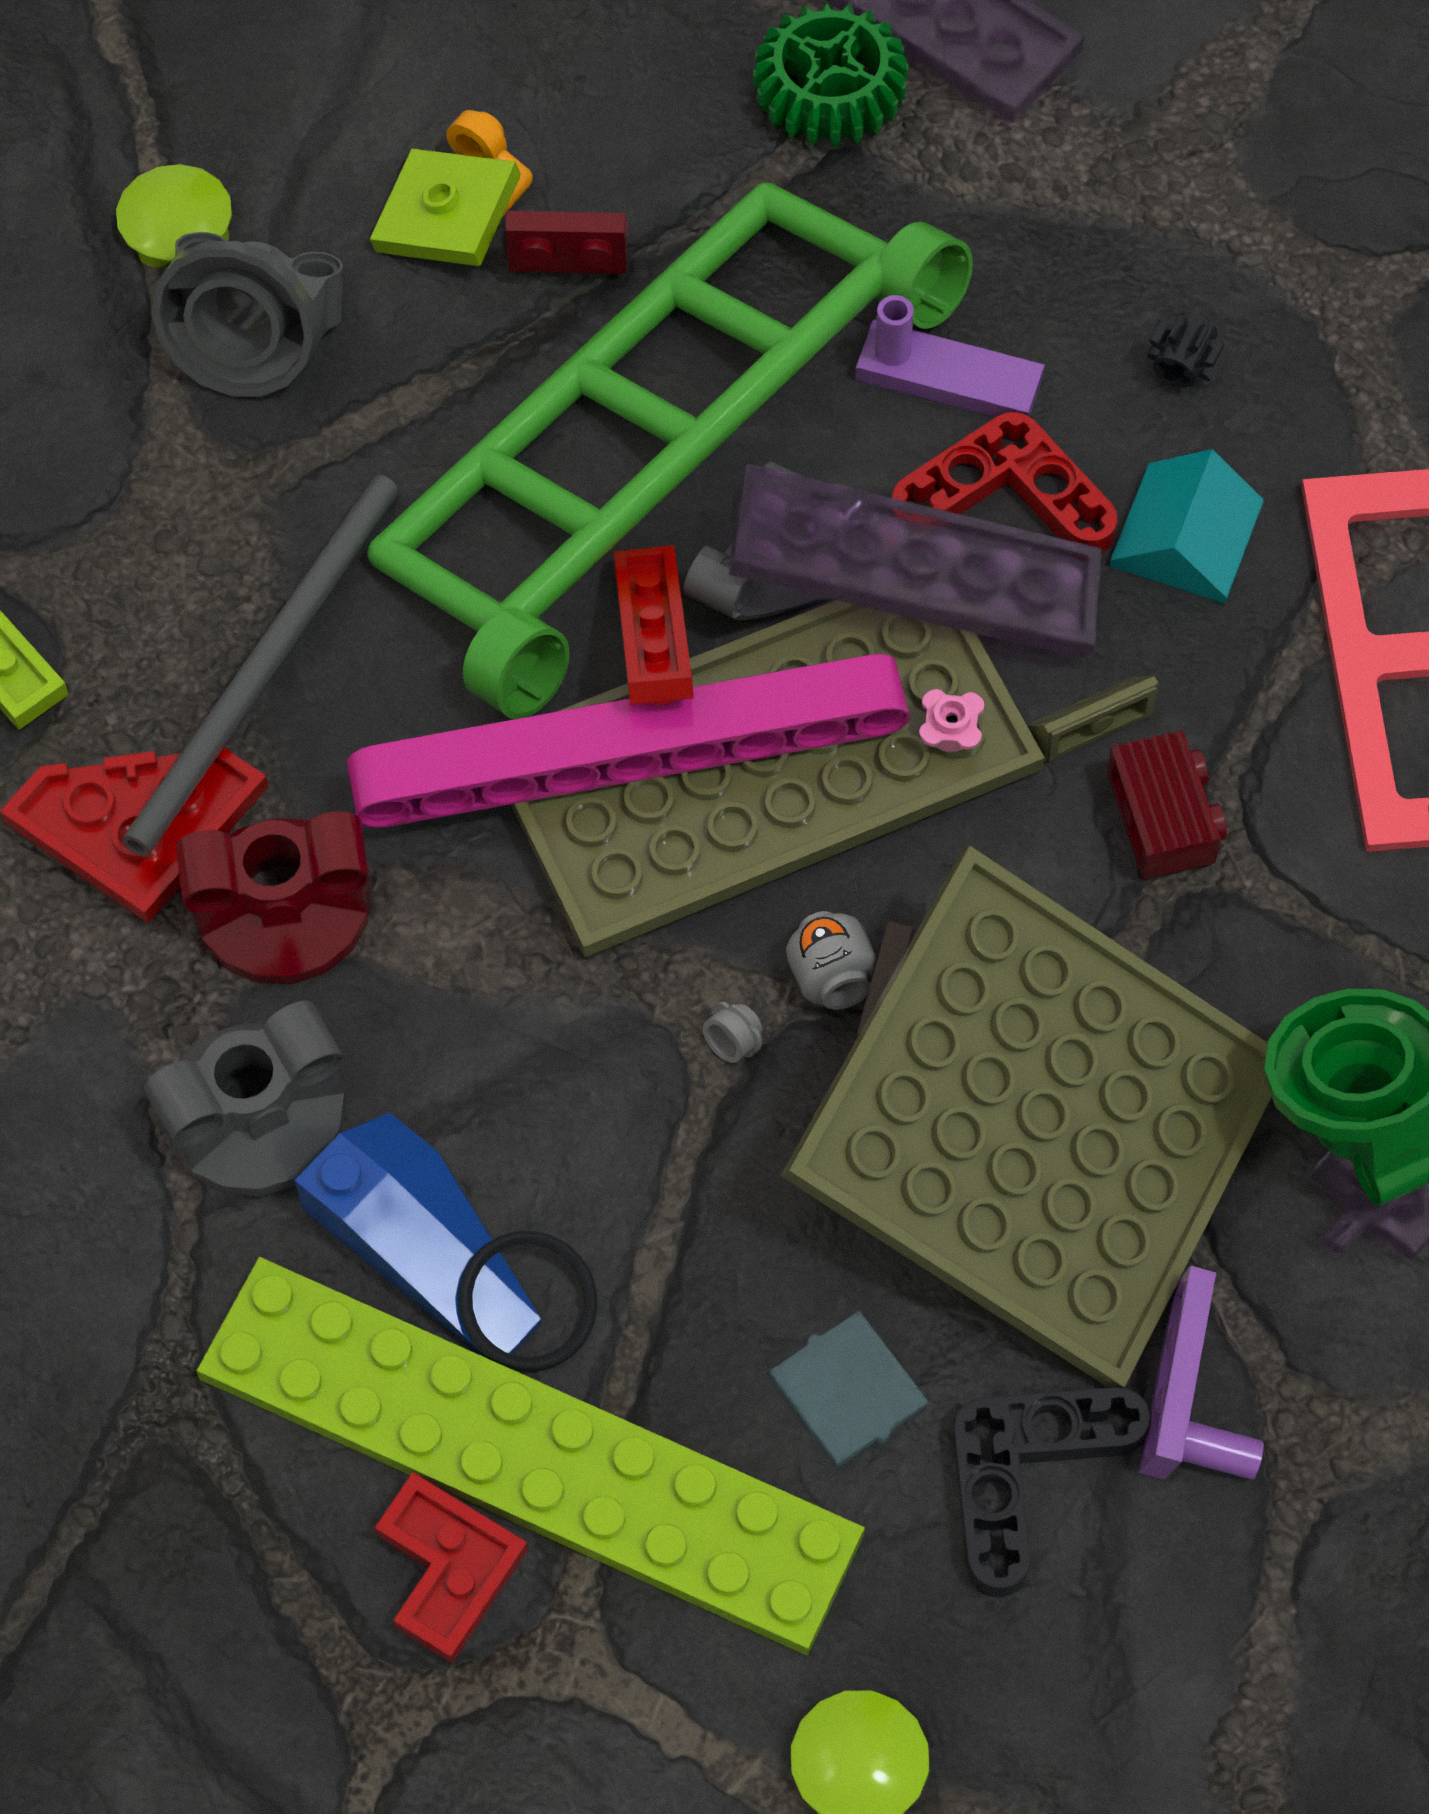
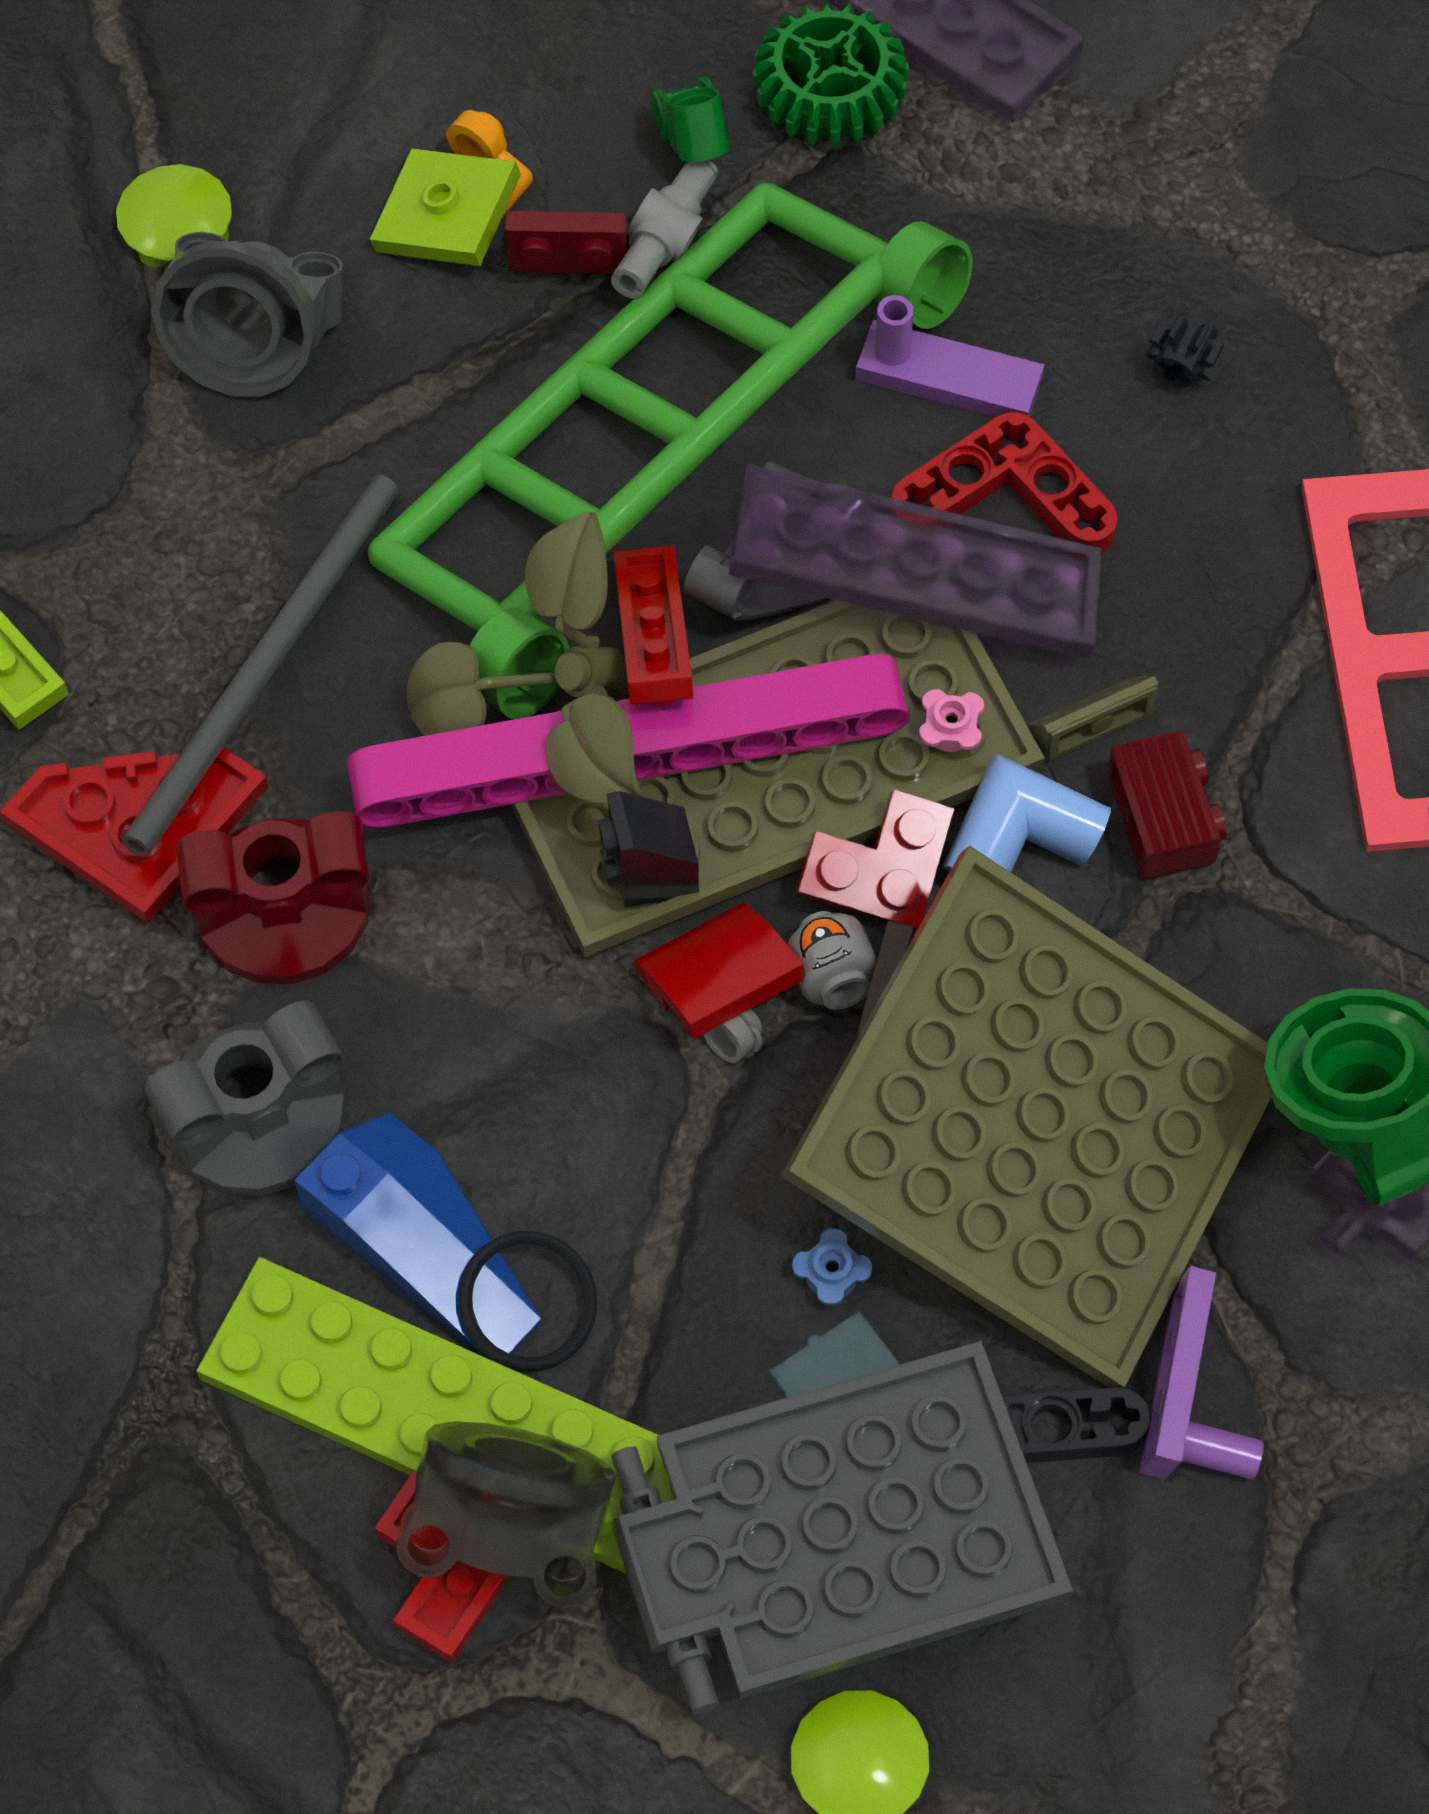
(508, 1506): none -> clear smoke piece
(595, 743): none -> olive plant
(647, 849): none -> black slope
(663, 227): none -> light grey pin
(691, 121): none -> green piece
(720, 969): none -> red slope
(827, 1285): none -> medium blue plate
(837, 1527): none -> dark grey plate
(882, 881): none -> plate
(1023, 806): none -> light blue brick
(1189, 525): teal slope -> none

